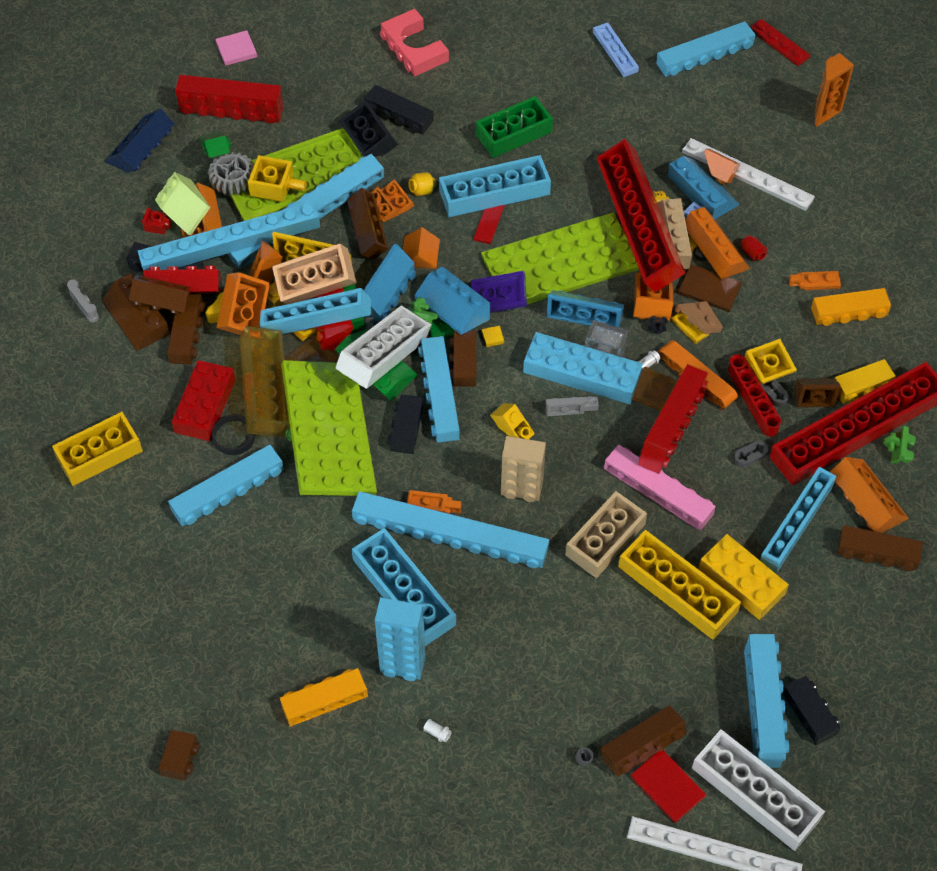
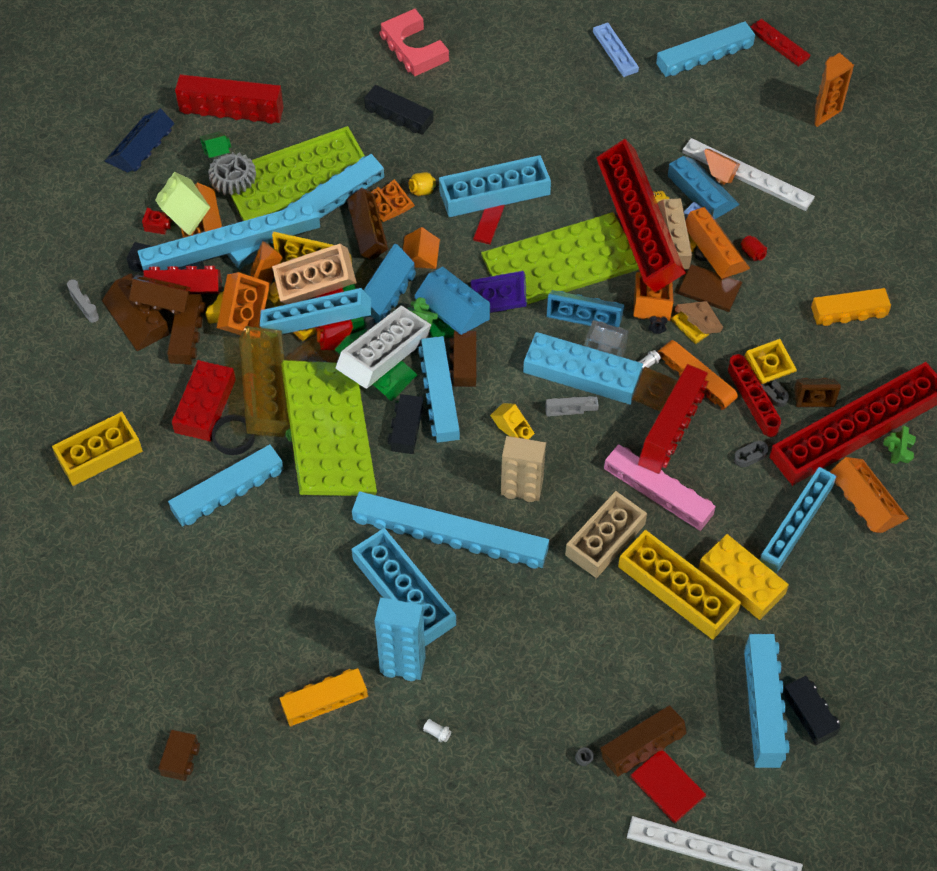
(236, 47): bright pink tile -> none
(273, 178): yellow brick -> none
(368, 131): black slope -> none
(434, 501): orange hinge -> none
(492, 336): yellow tile -> none
(514, 126): green brick -> none
(758, 790): white brick -> none
(816, 280): orange hinge -> none
(863, 380): yellow brick -> none
(879, 548): reddish brown brick -> none

